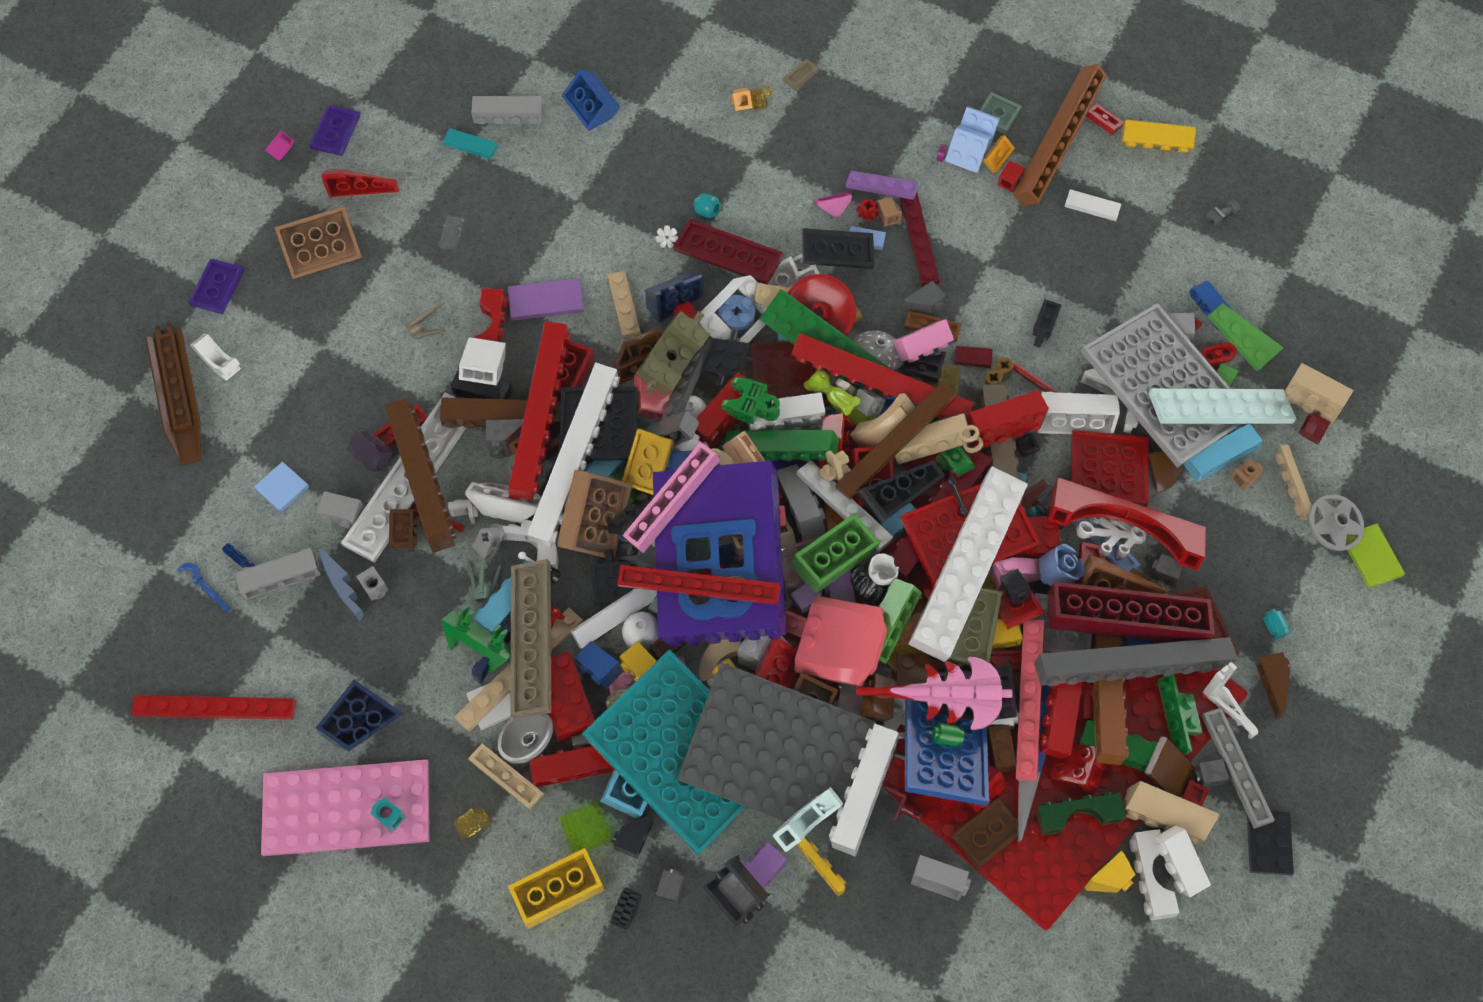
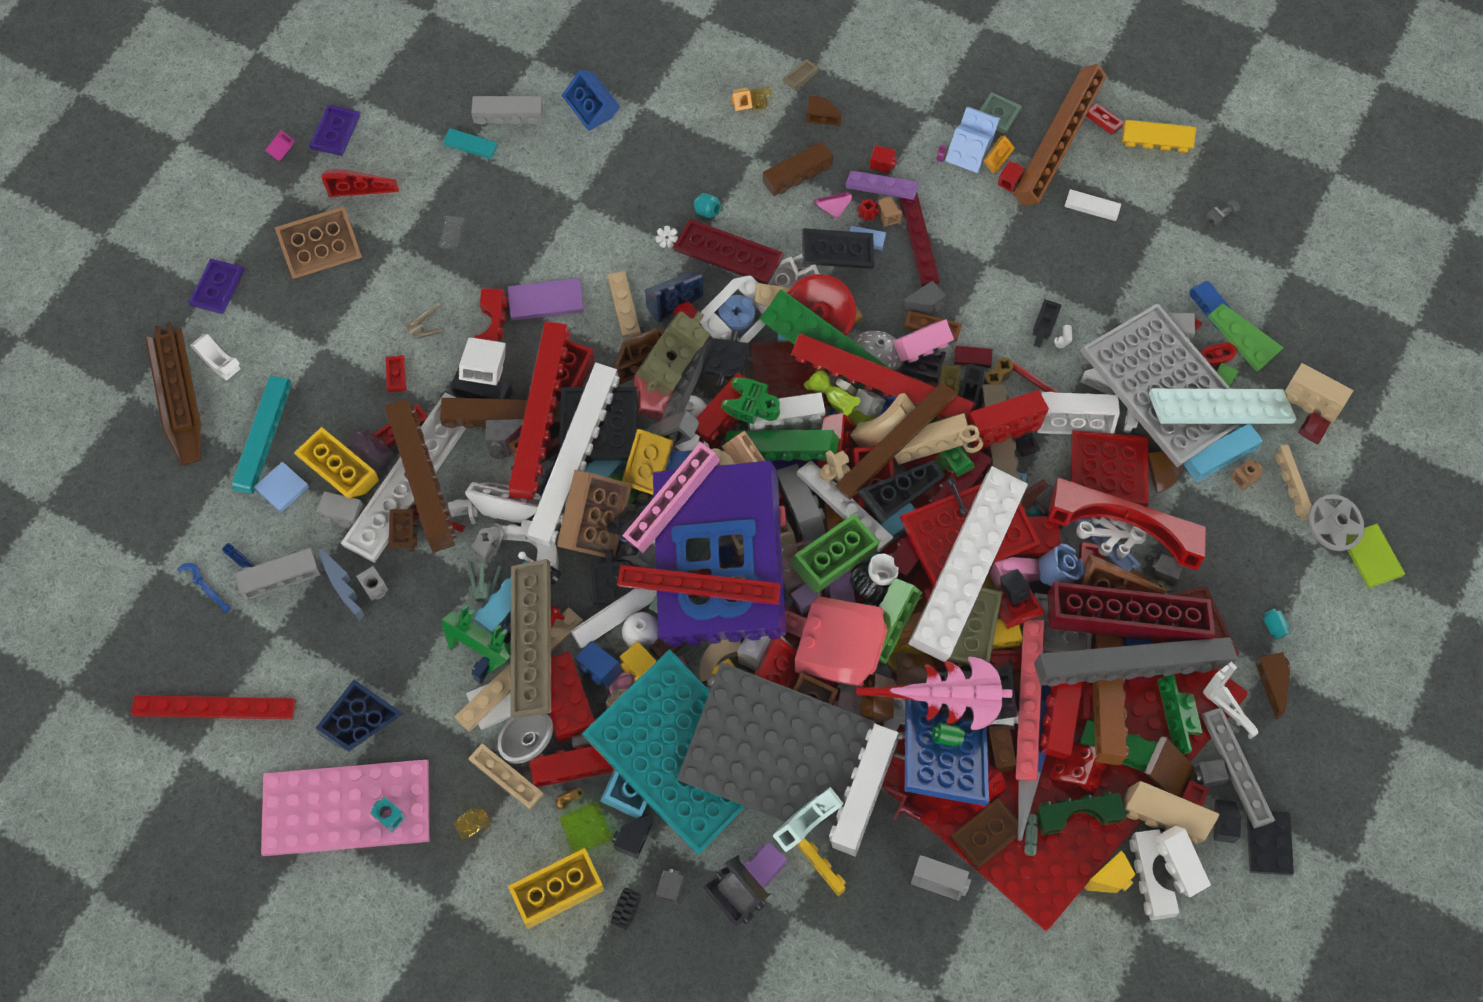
(261, 434): none -> teal beam
(337, 464): none -> yellow slope
(396, 374): none -> red plate
(562, 800): none -> pearl gold arm
(798, 168): none -> reddish brown brick
(822, 111): none -> reddish brown slope
(883, 159): none -> red brick
(972, 383): none -> black slope
(1031, 835): none -> sand green axle
(1066, 339): none -> white arm
(1228, 824): none -> black slope

